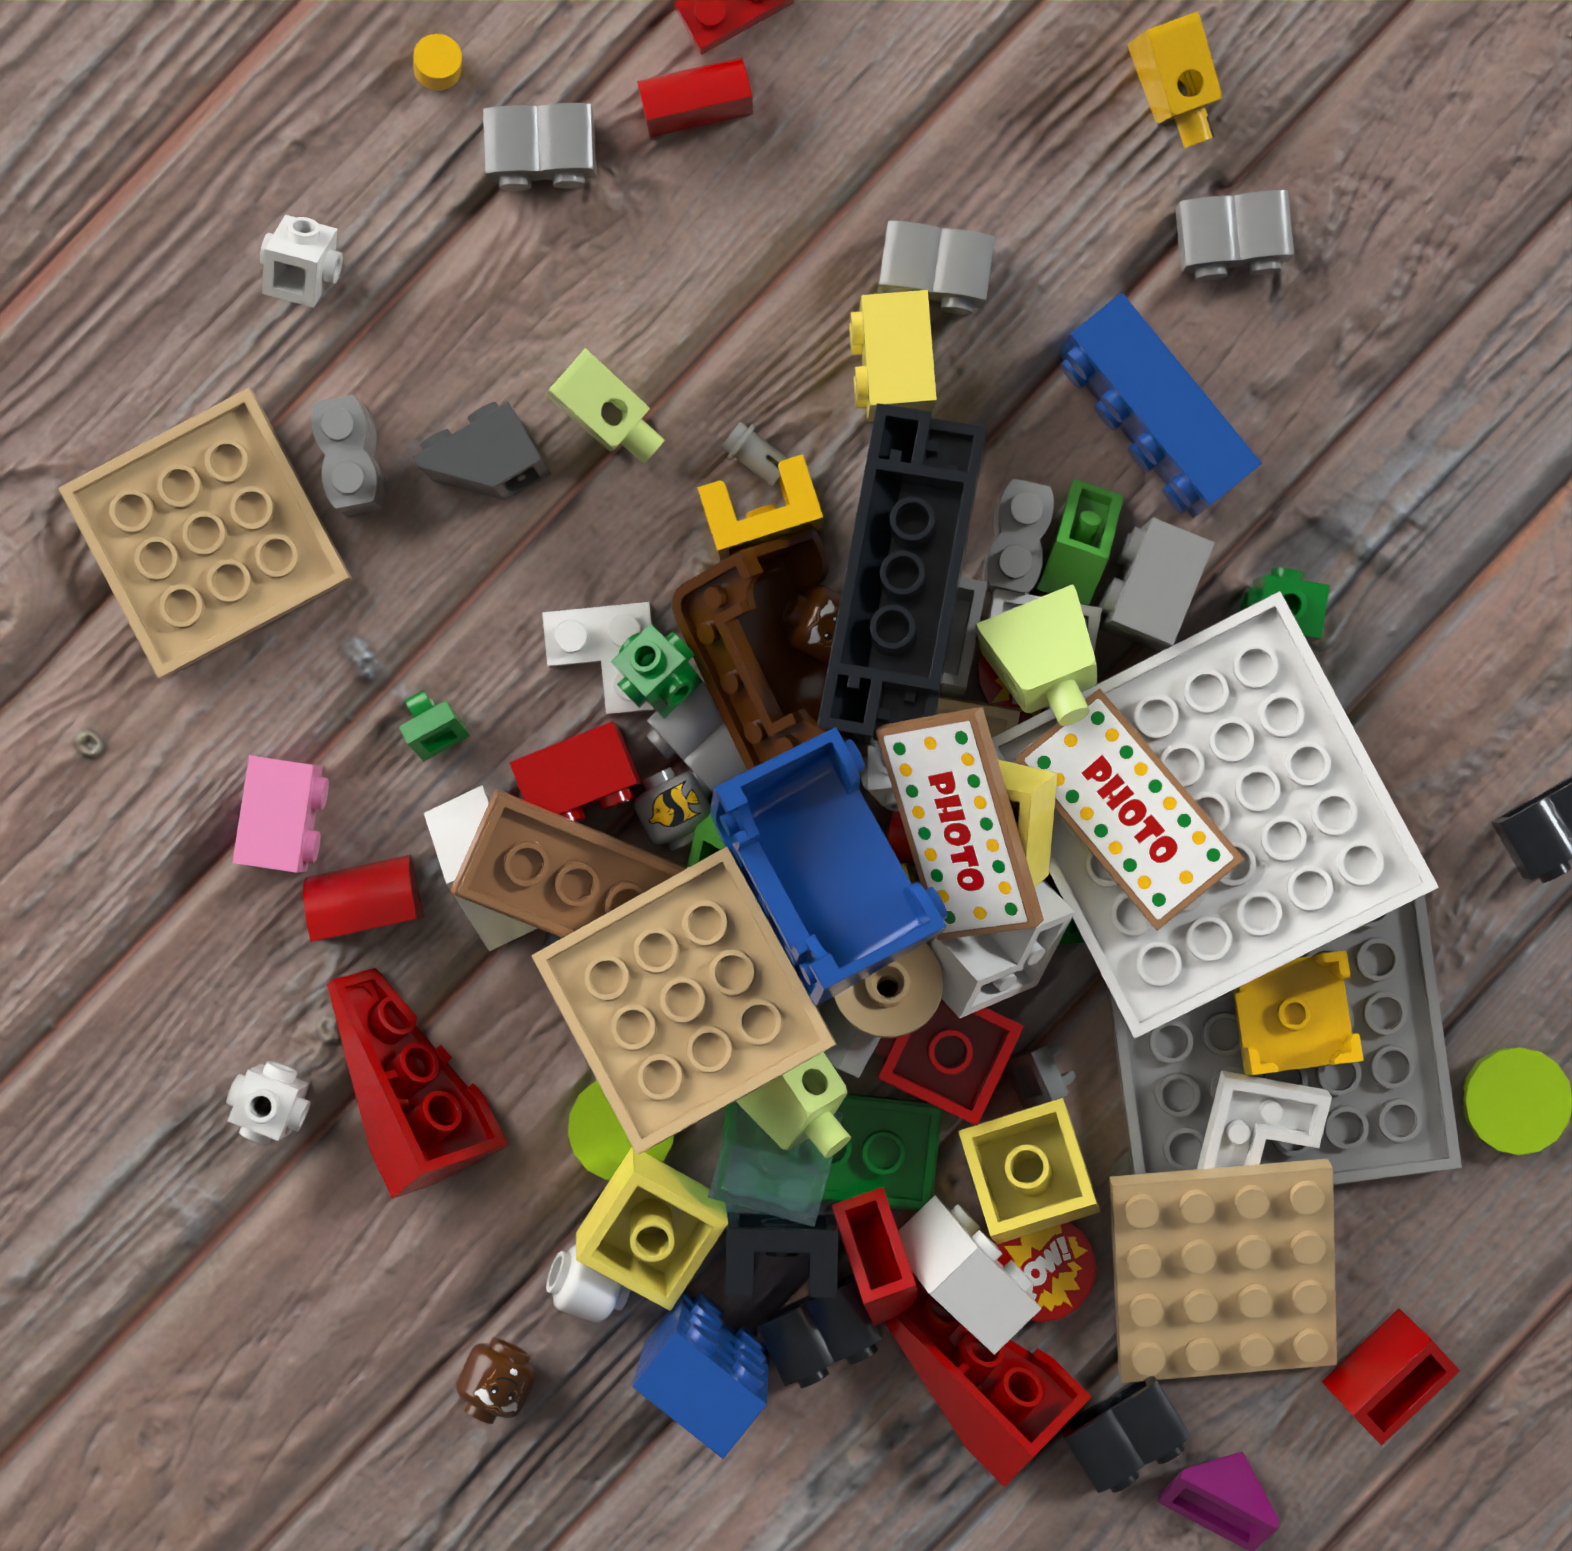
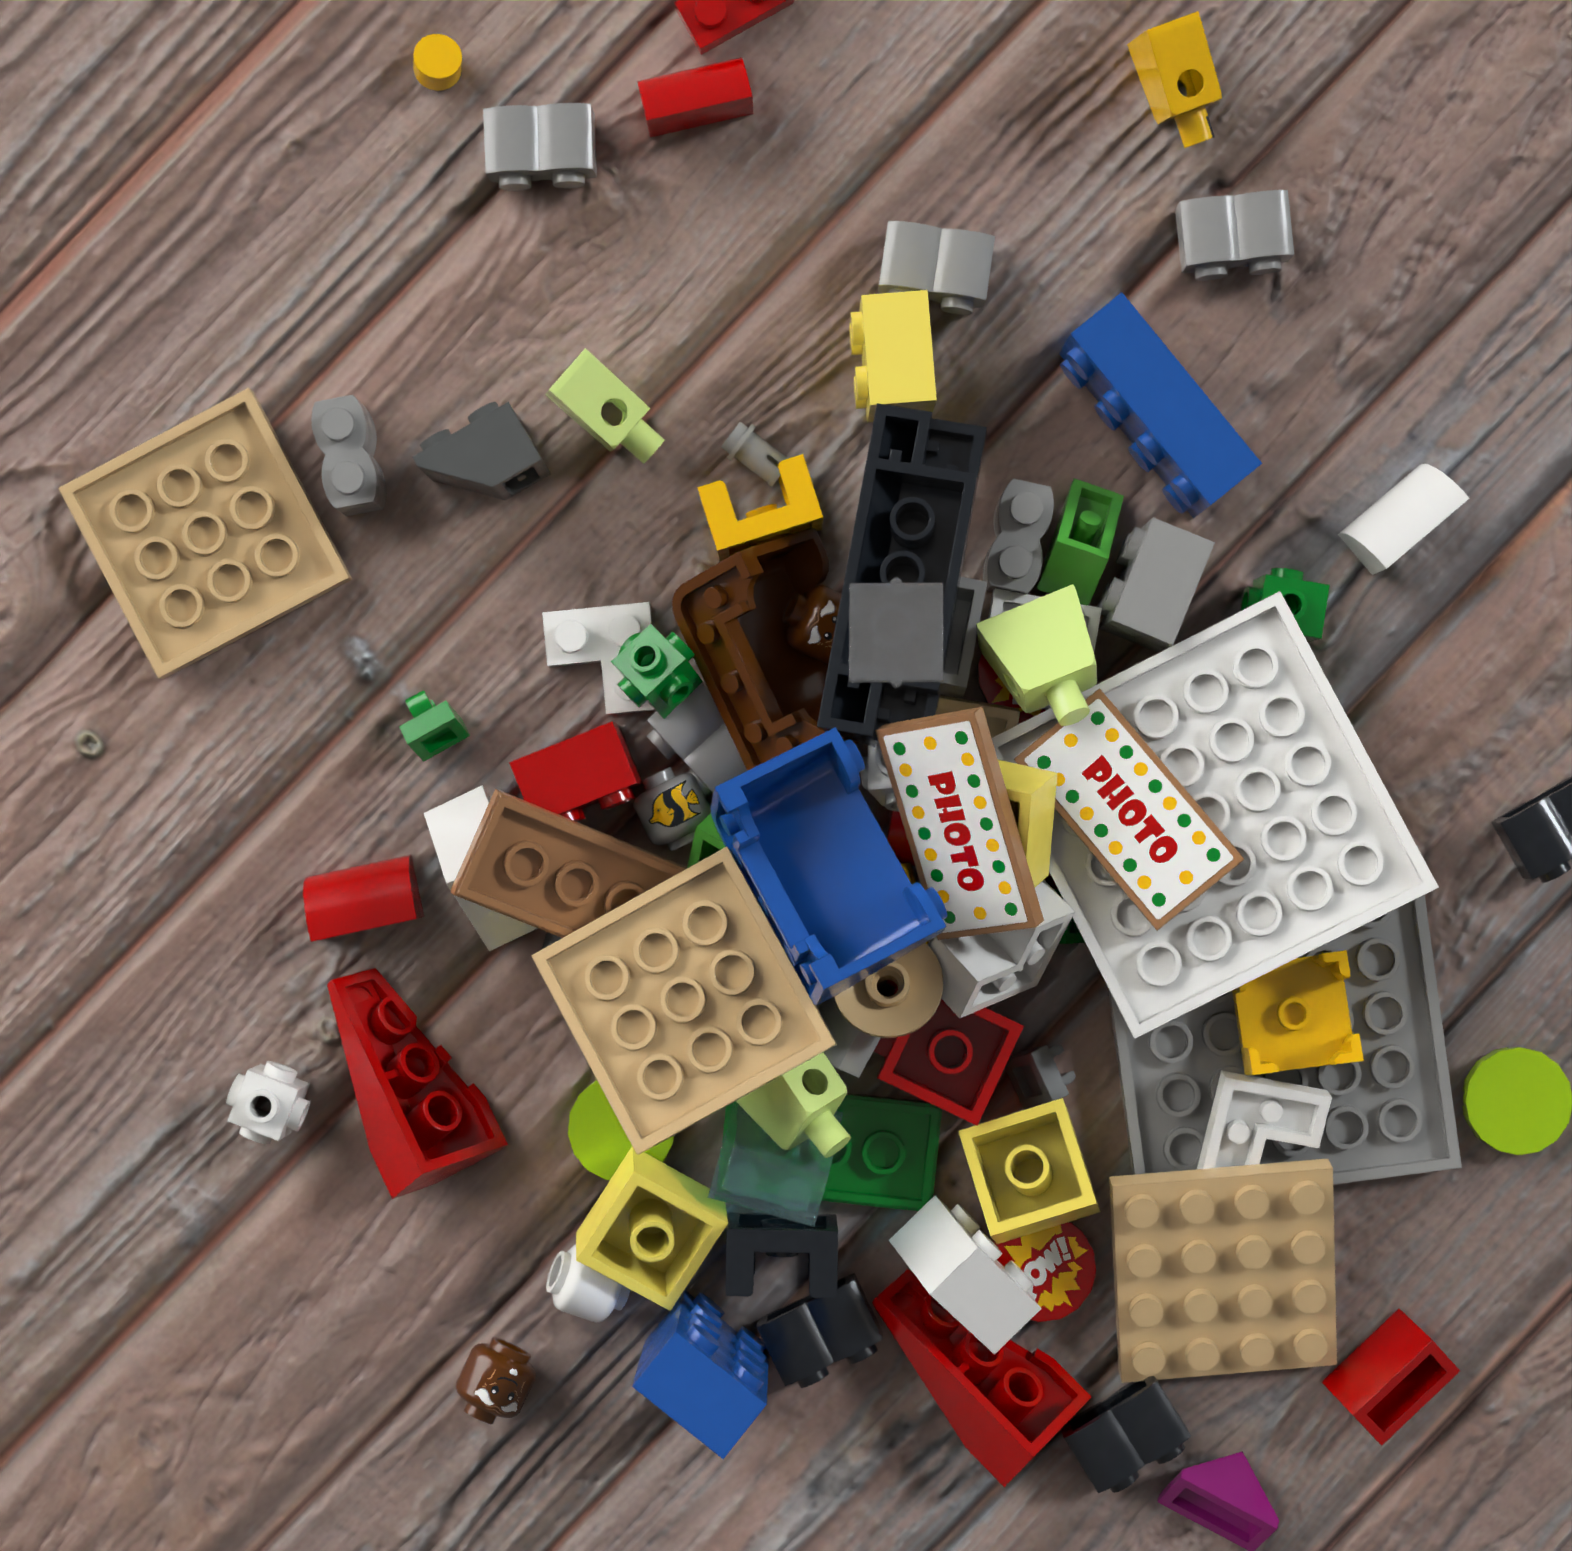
(280, 814): bright pink brick -> none
(300, 260): white brick -> none
(876, 1254): red brick -> none
(896, 632): none -> clear piece
(1402, 517): none -> white brick

